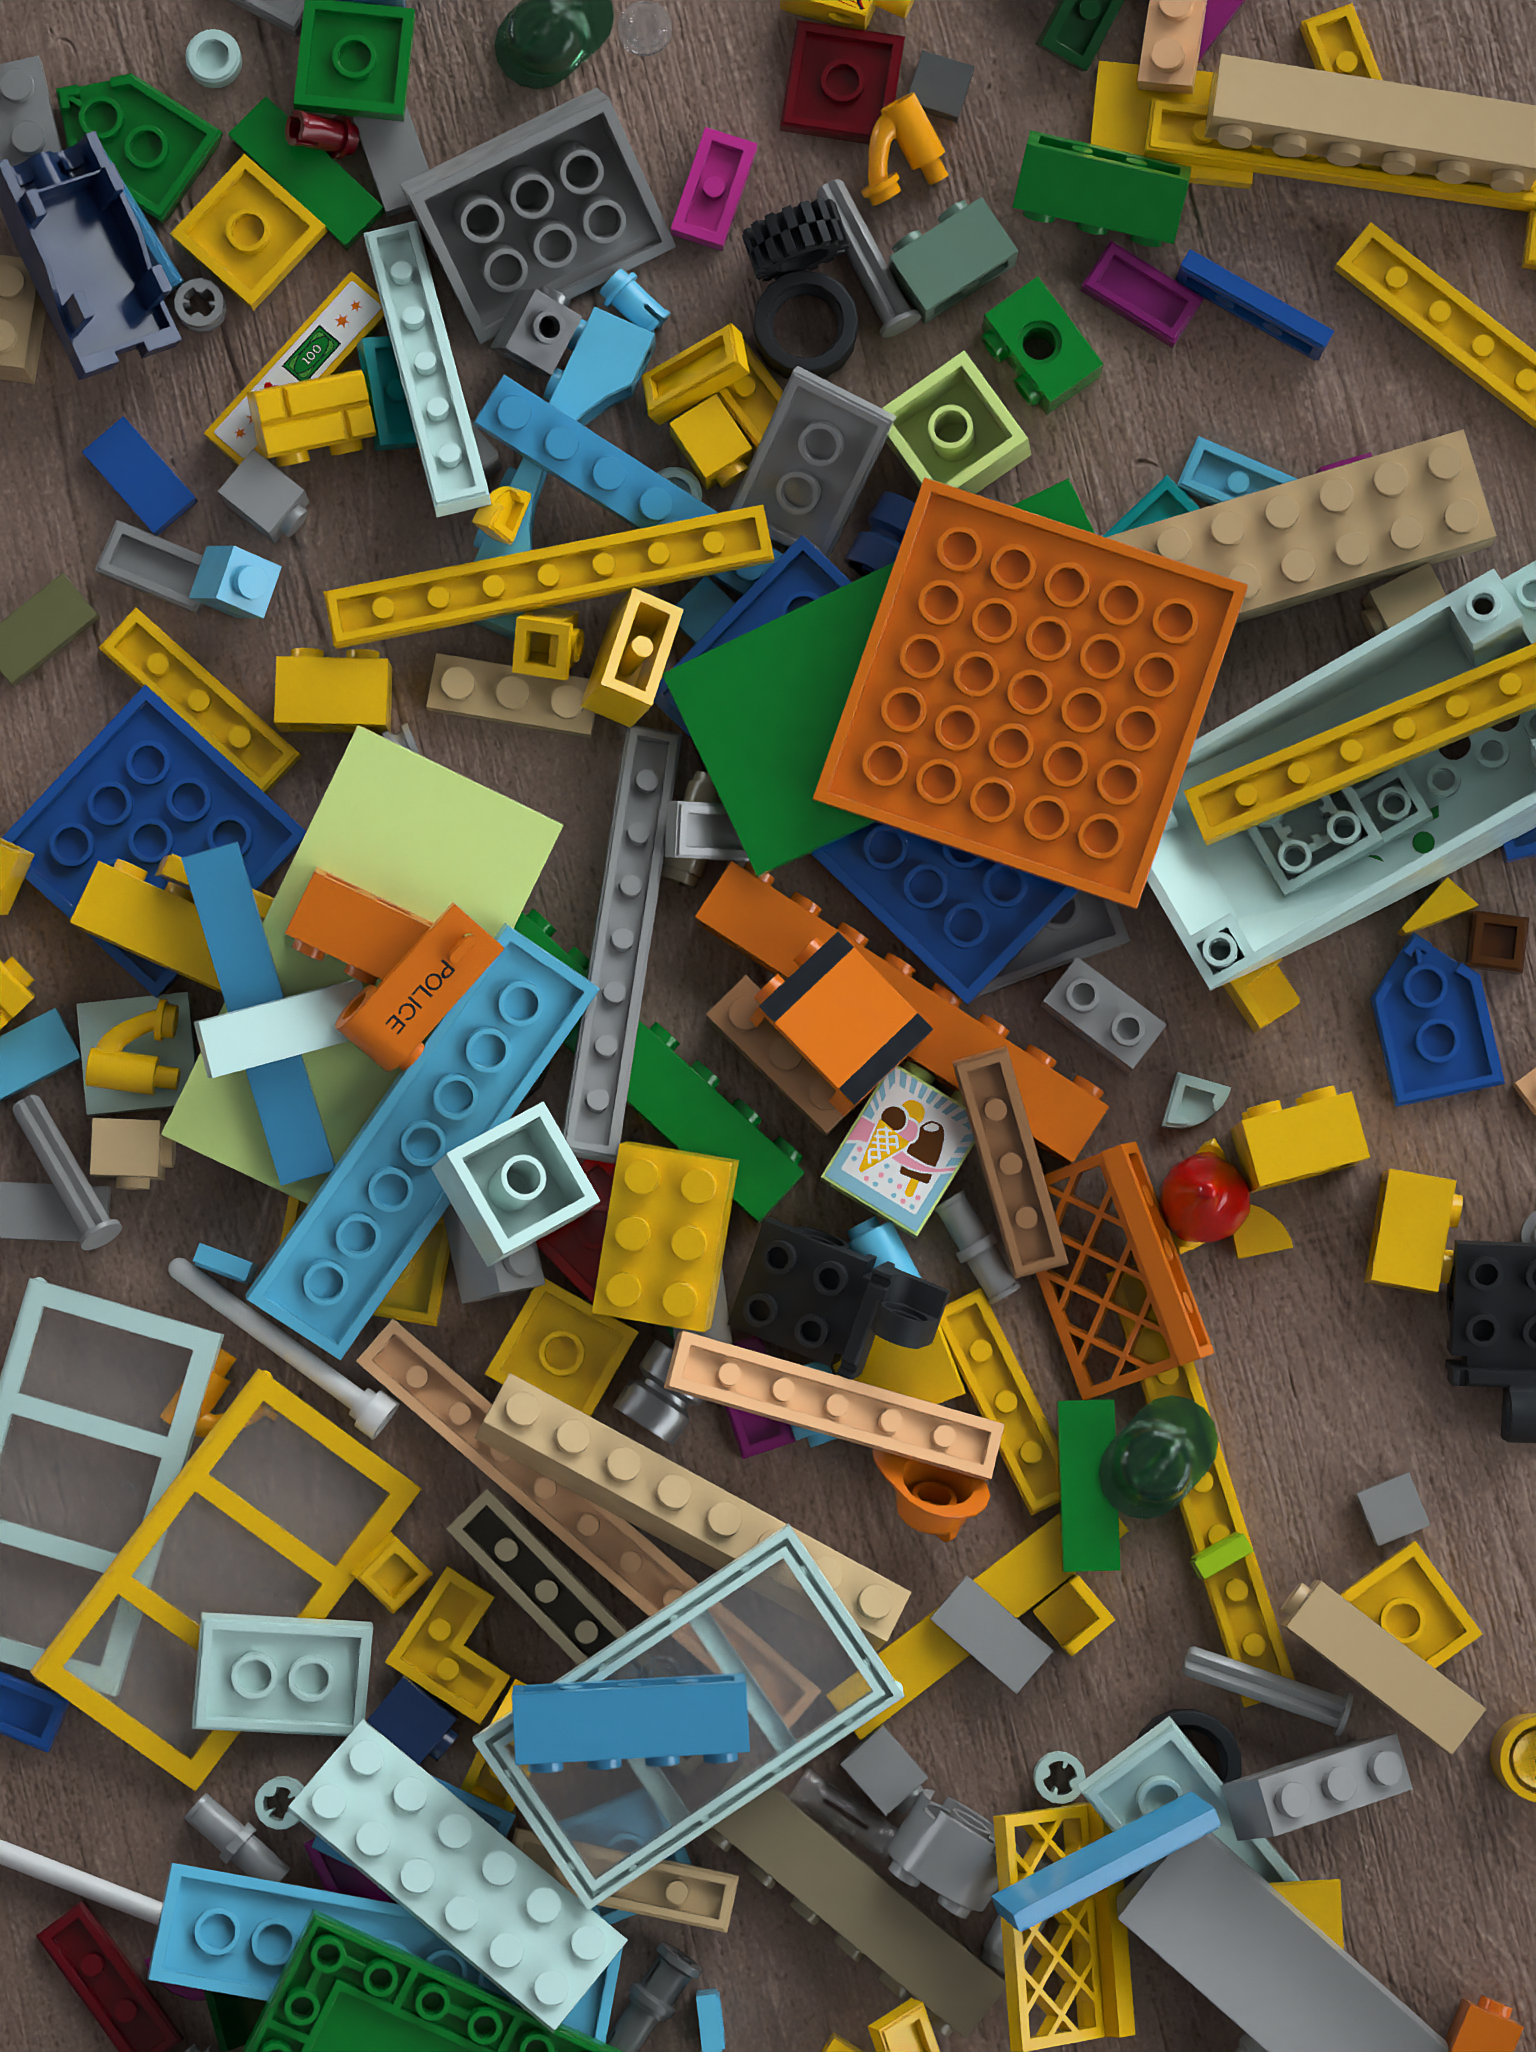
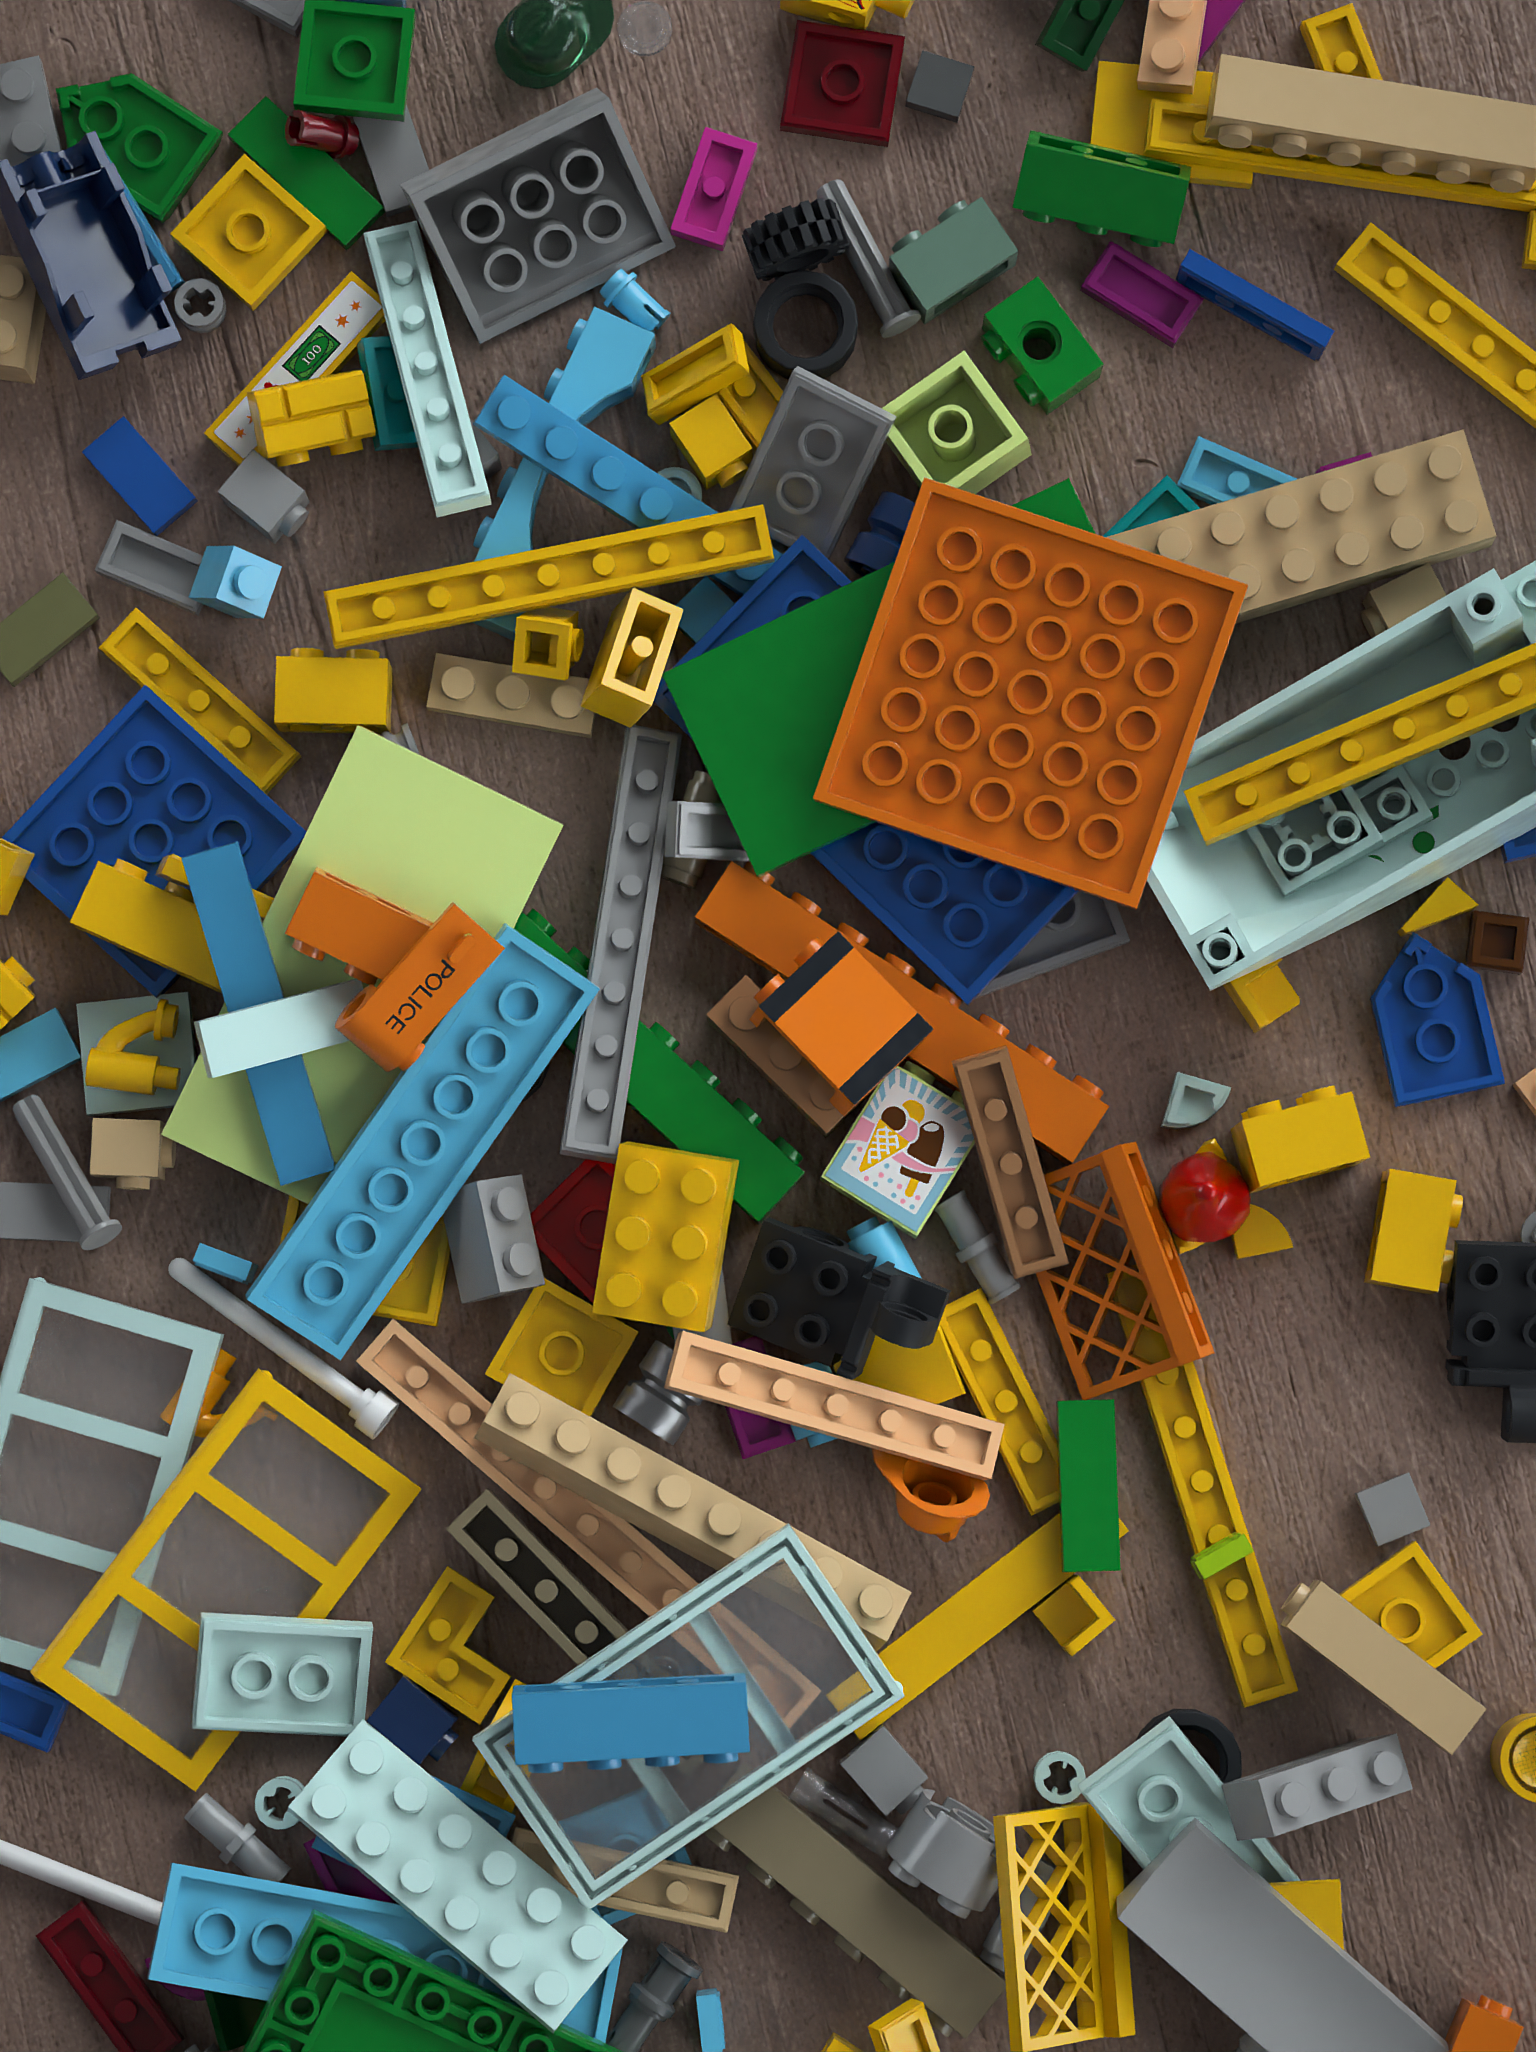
(214, 58): light aqua tile -> none
(391, 1573): yellow tile -> none
(504, 515): yellow tile -> none
(515, 1184): light aqua brick -> none
(537, 330): flat silver brick -> none
(917, 139): light orange plant -> none
(991, 1634): light grey tile -> none
(1102, 1015): light grey brick -> none
(1106, 1861): dark azure tile -> none
(1158, 1457): clear green piece -> none
(1268, 1688): light grey axle -> none

